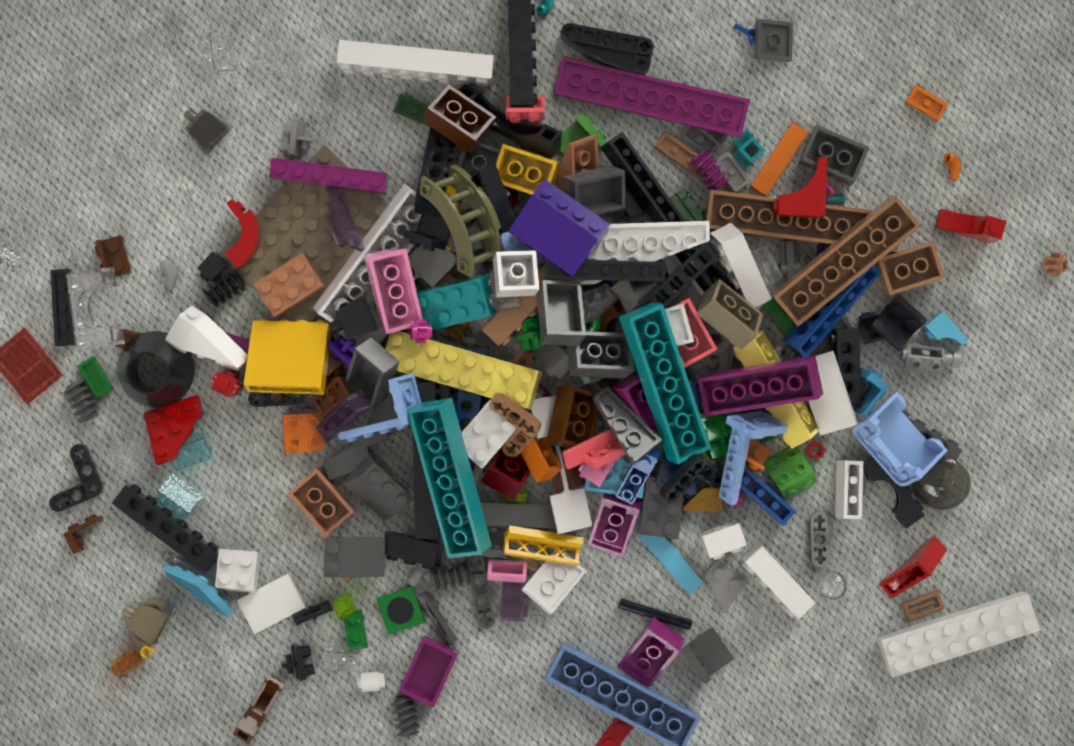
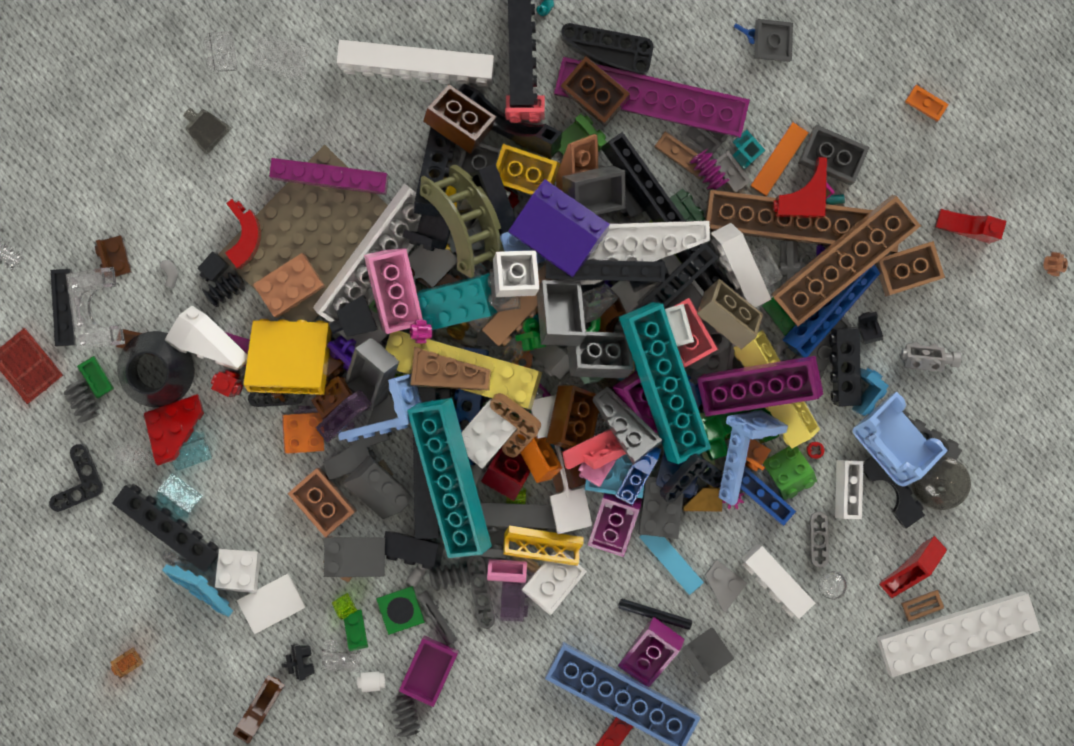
(76, 541): reddish brown bracket -> none
(148, 622): dark tan torso -> none
(298, 138): light grey hips -> none
(312, 612): black pin -> none
(340, 222): clear purple bracket -> none
(411, 109): dark green plate -> none
(446, 372): none -> medium nougat wing
(595, 91): none -> reddish brown brick
(722, 540): white brick -> none
(833, 408): white tile -> none
(898, 322): black bracket -> none
(942, 327): medium azure arch -> none
(954, 165): orange arm -> none

